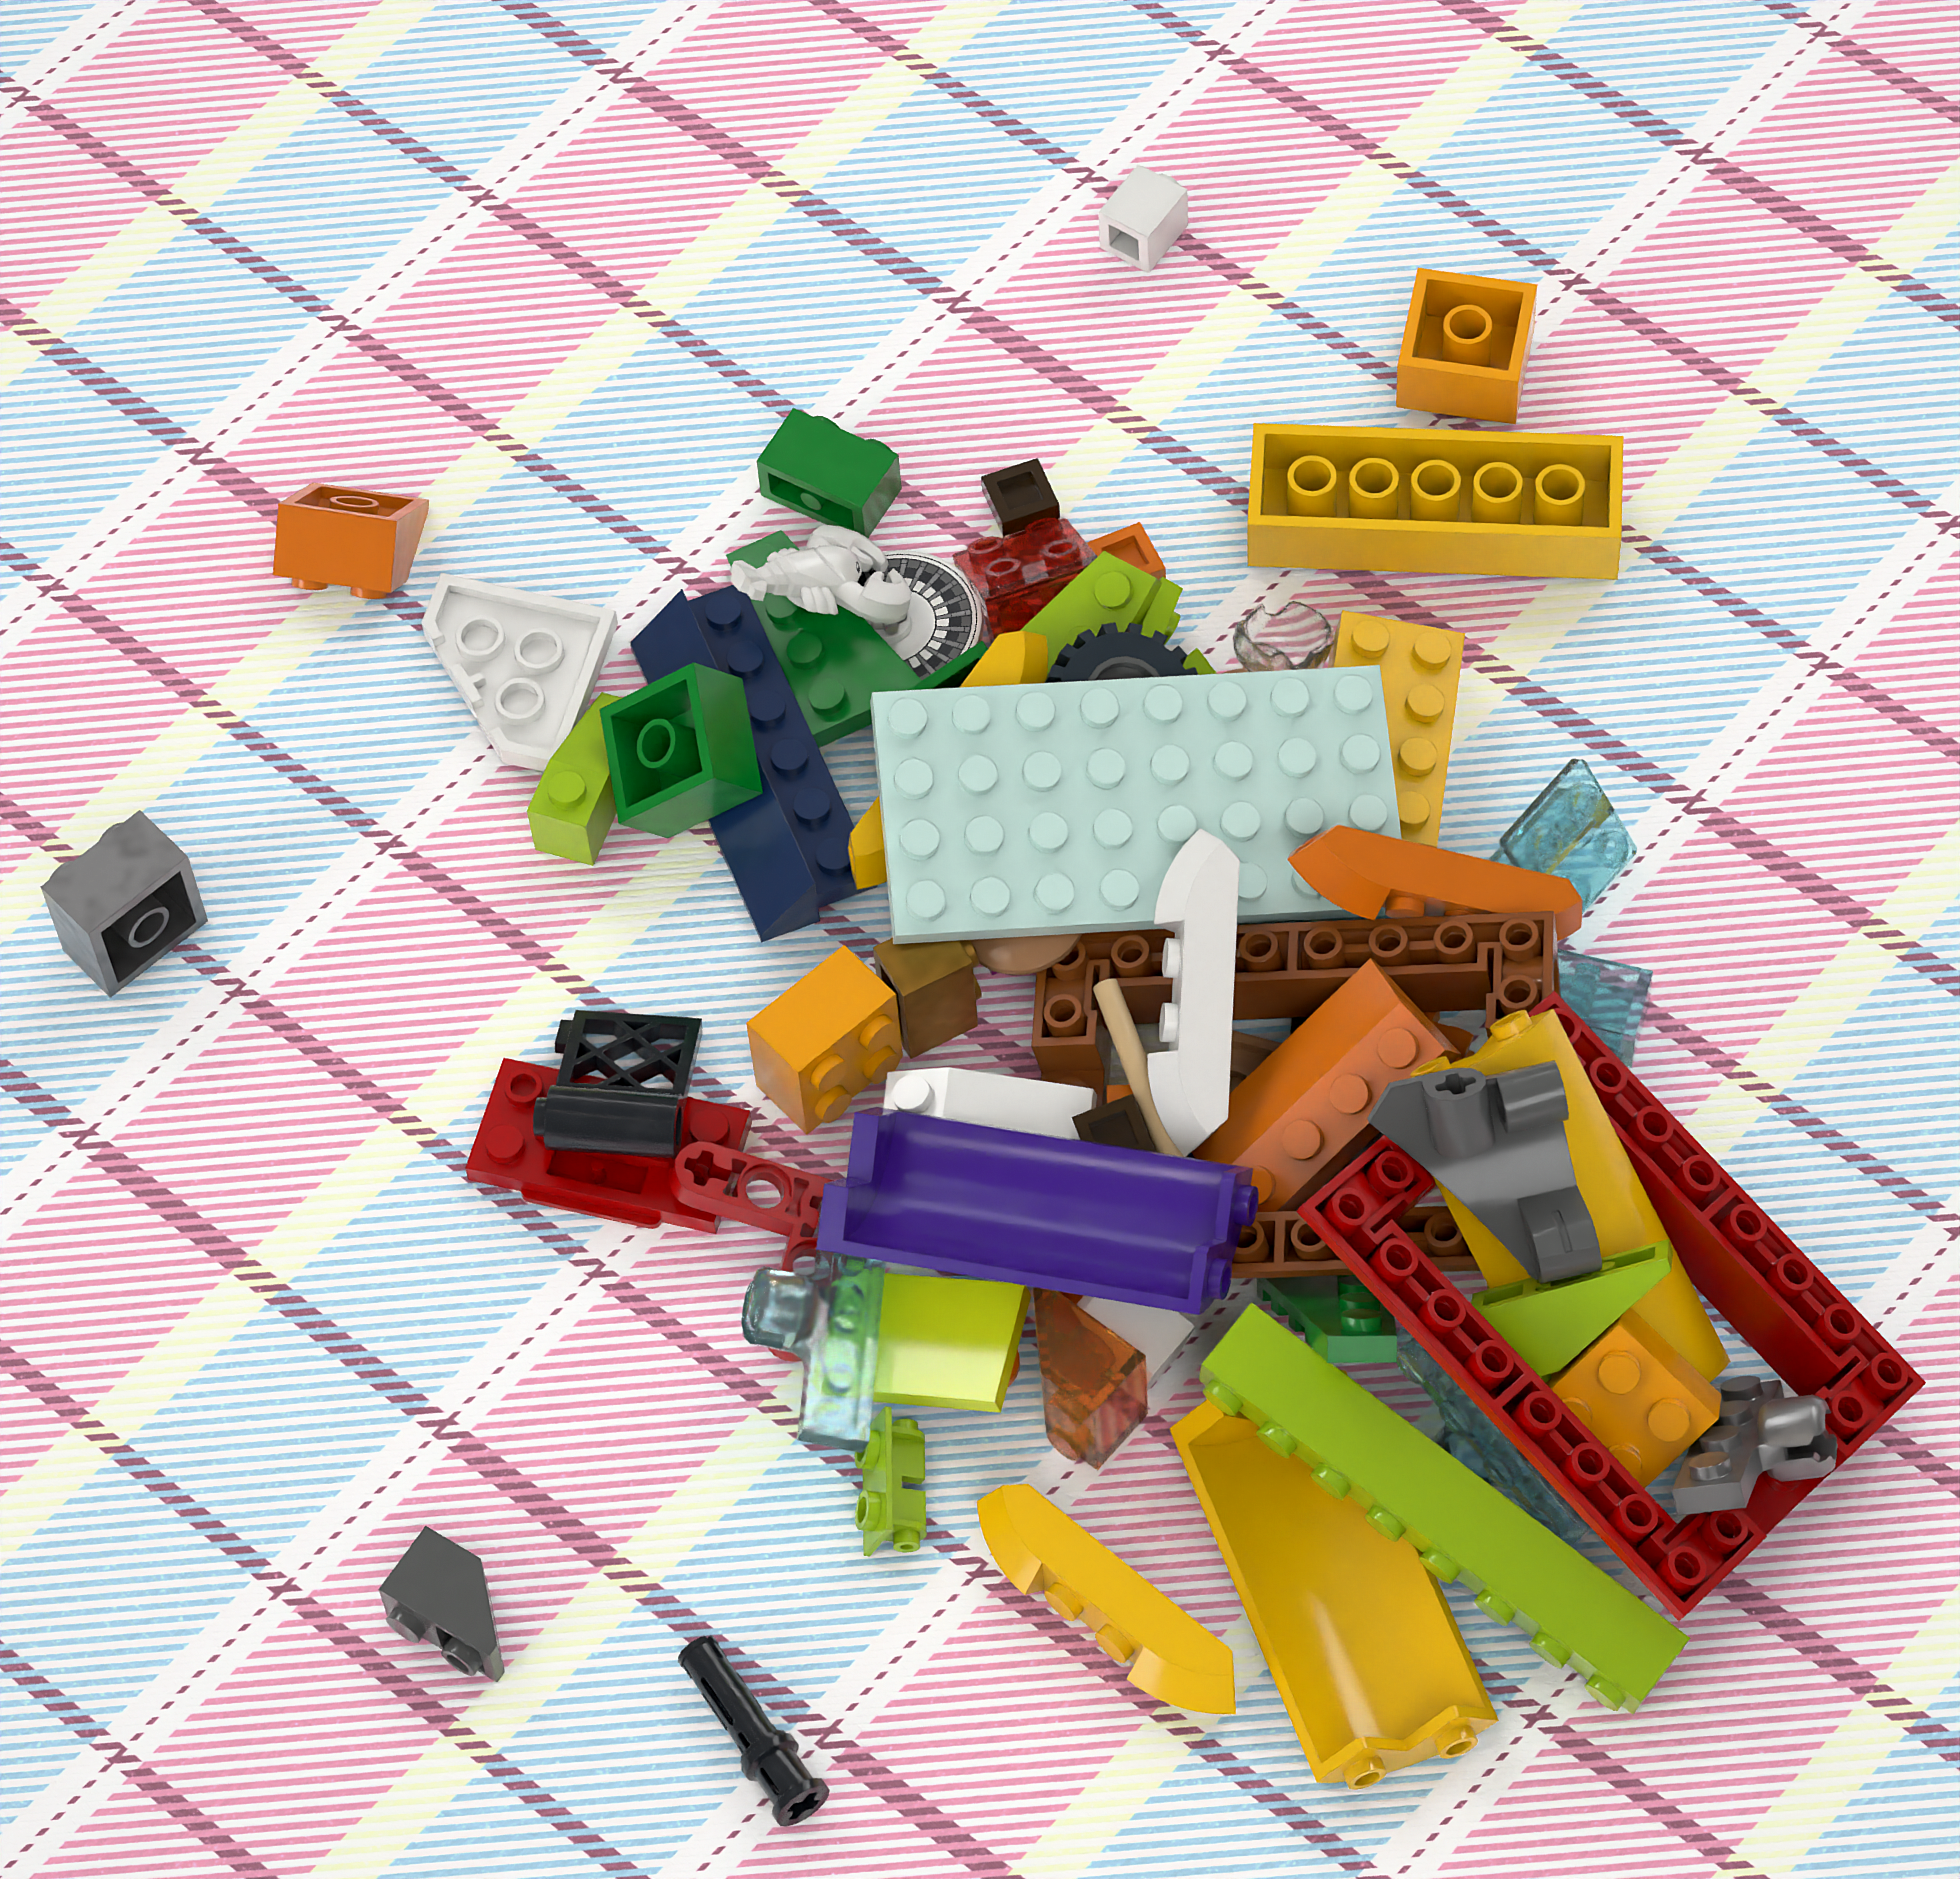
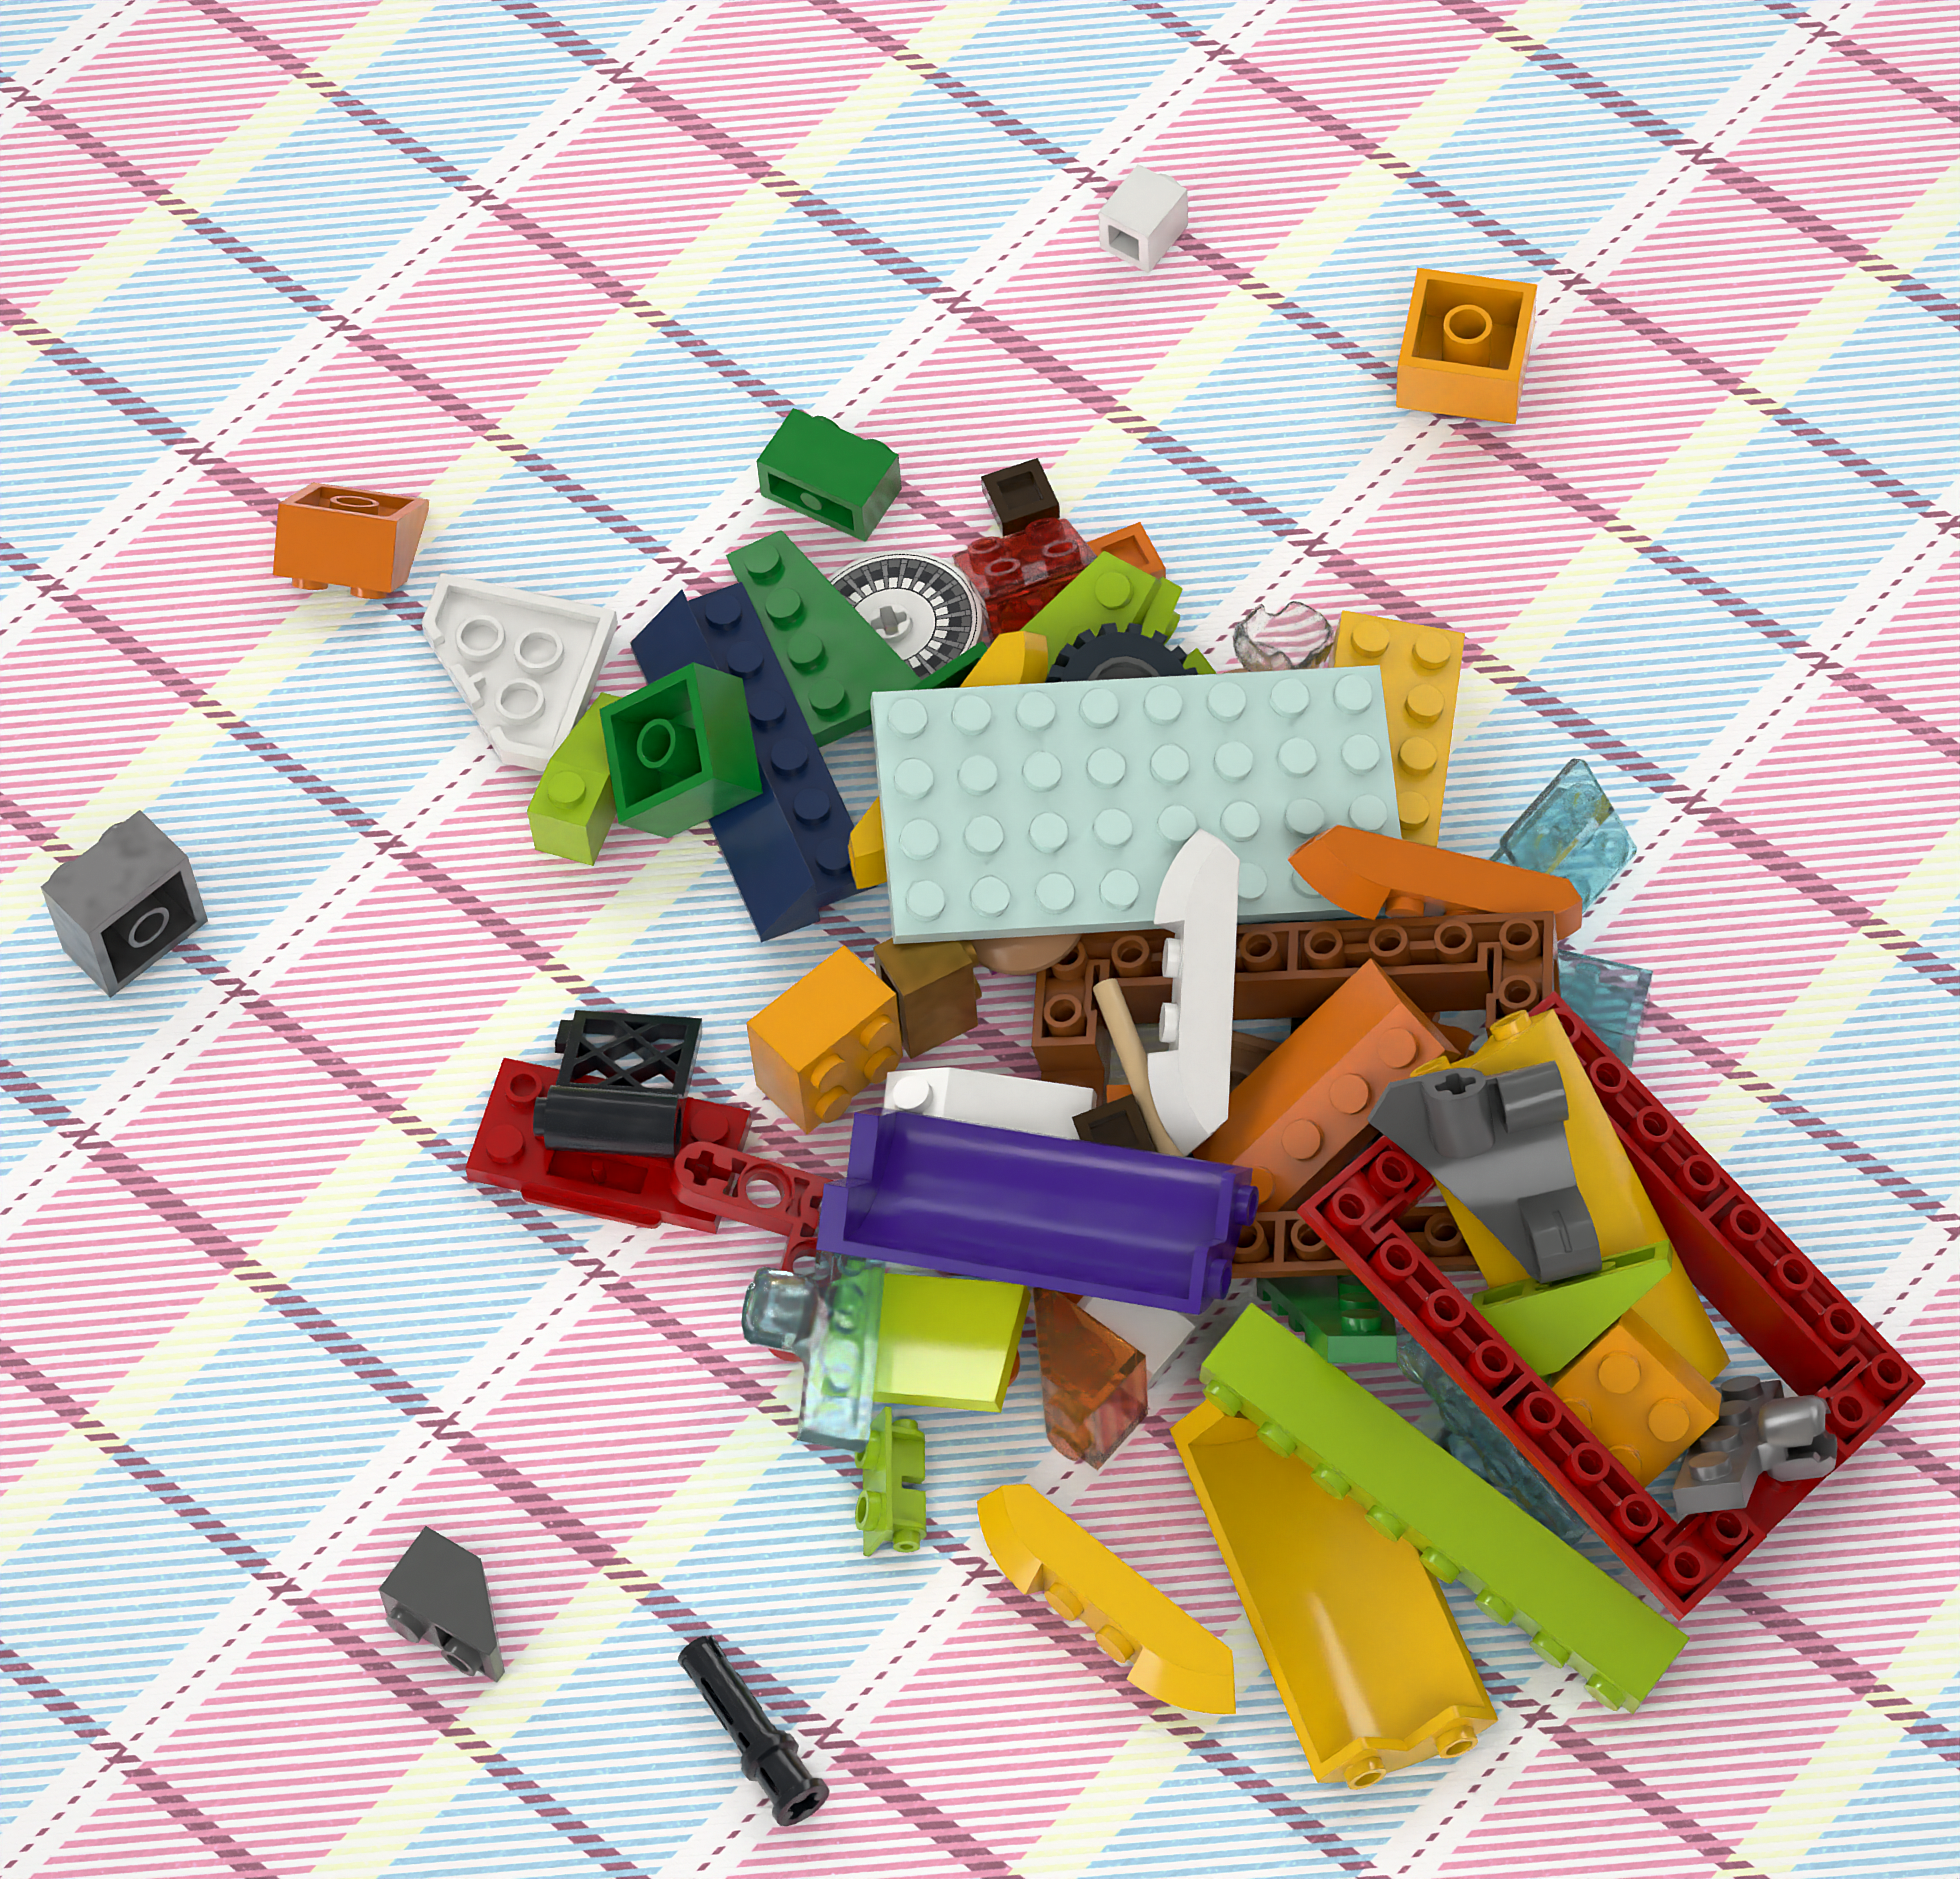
(829, 576): white animal -> none
(1435, 501): yellow brick -> none

